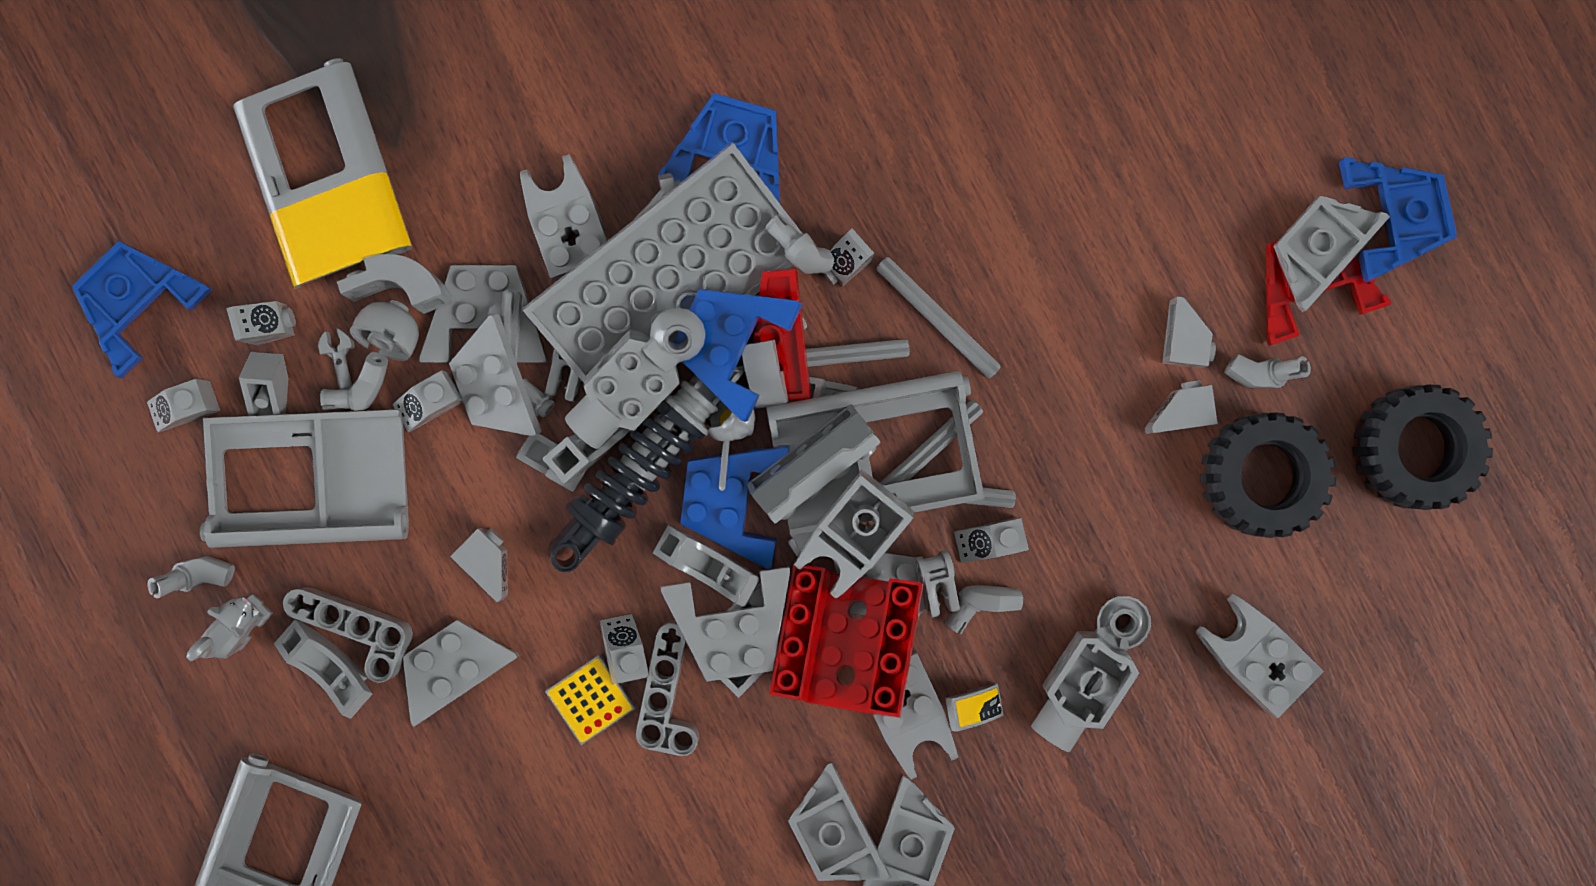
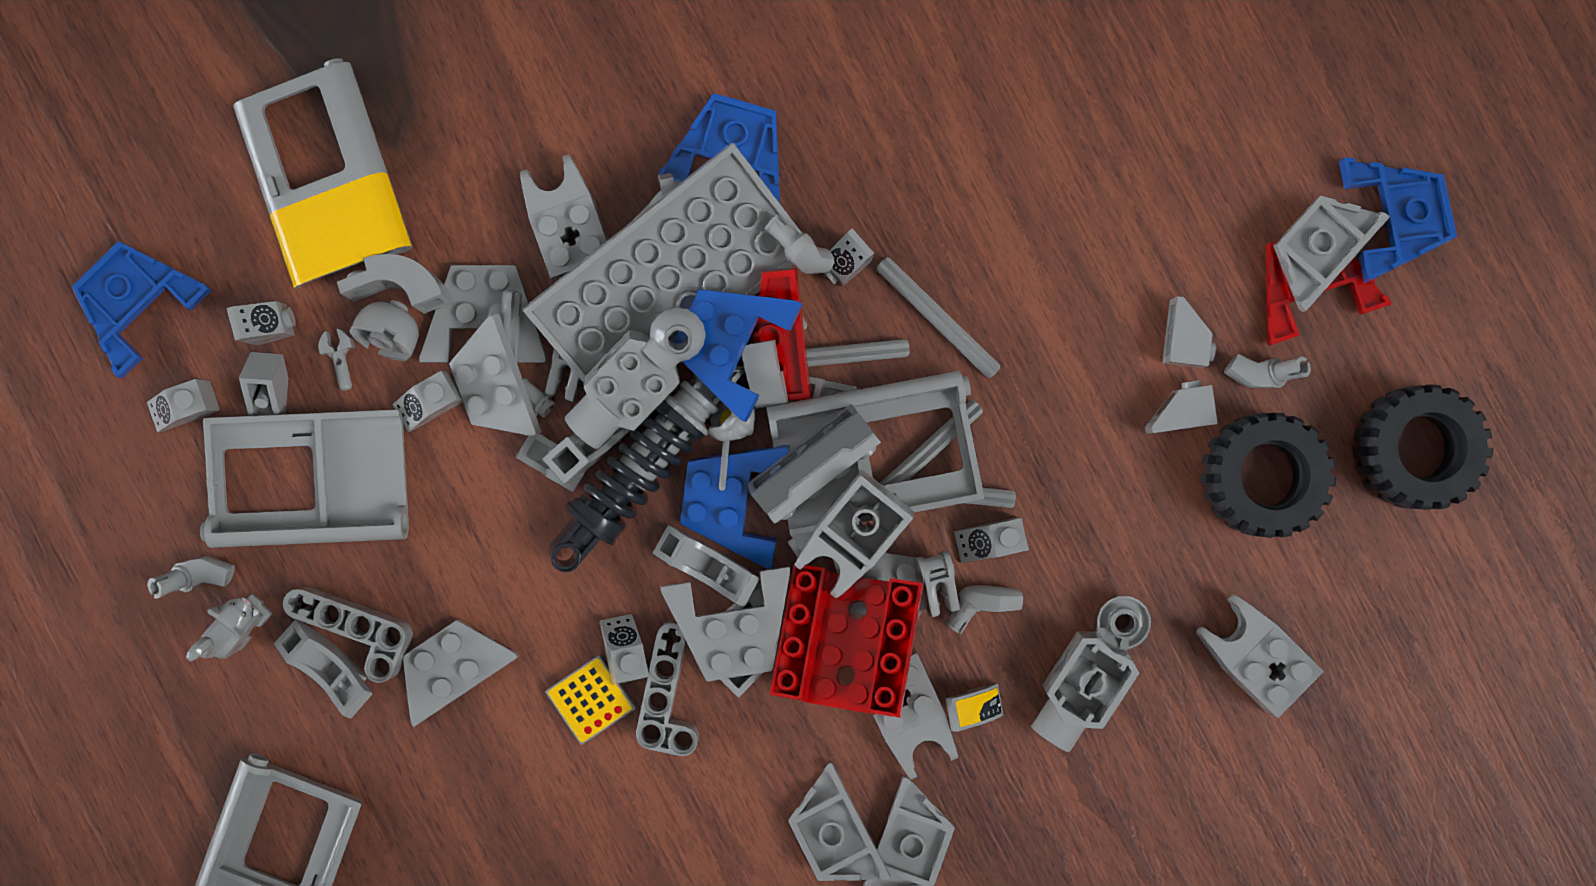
(363, 391): light grey arm -> none
(485, 561): light grey slope -> none

